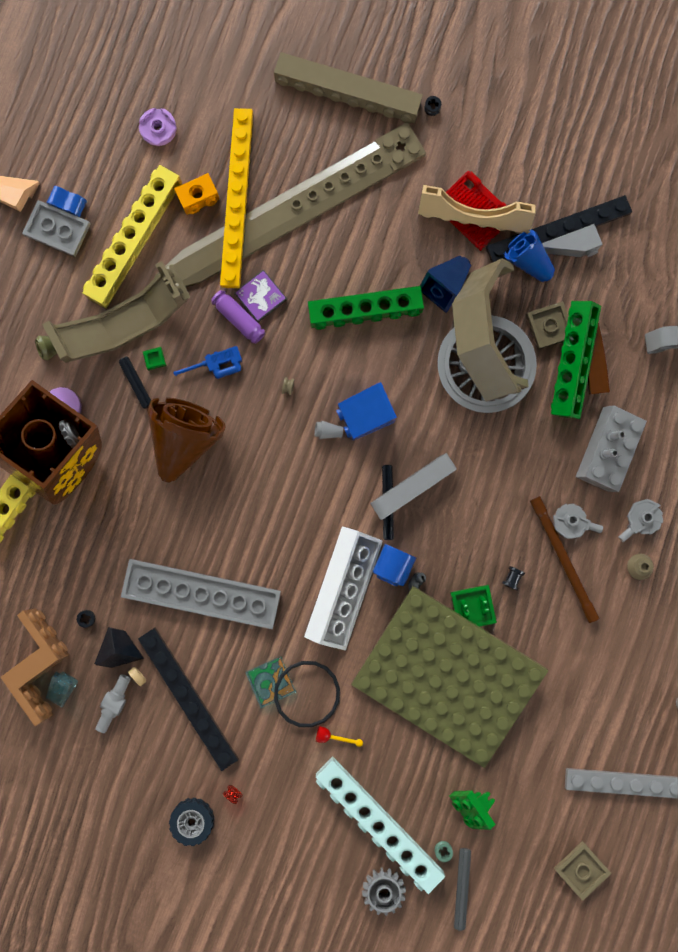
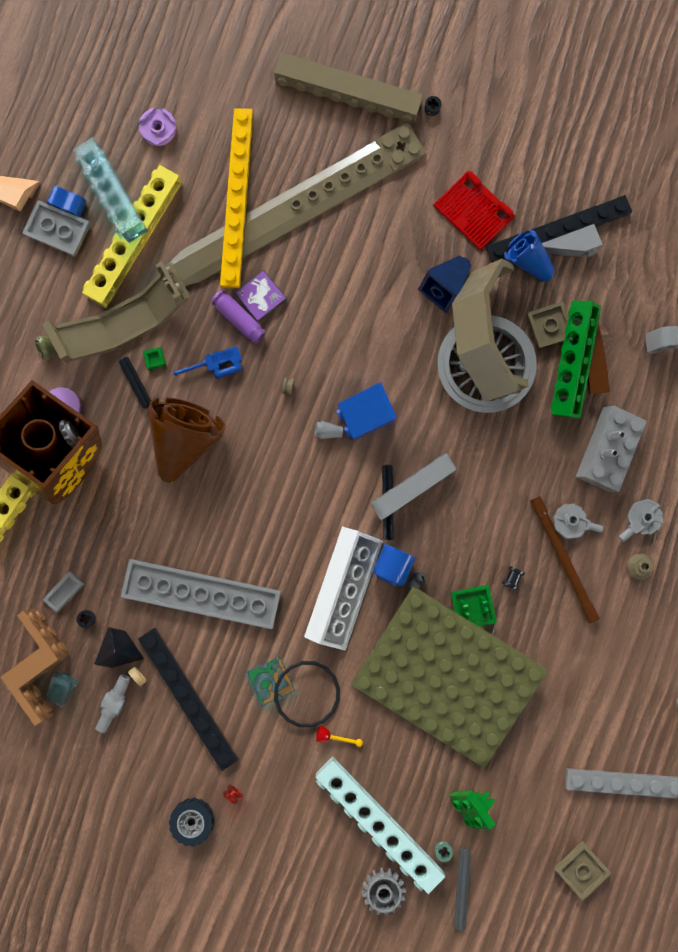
(63, 591): none -> light grey tile
(110, 190): none -> clear light blue brick
(199, 185): light orange brick -> none
(411, 295): green brick -> none
(514, 217): tan arch -> none

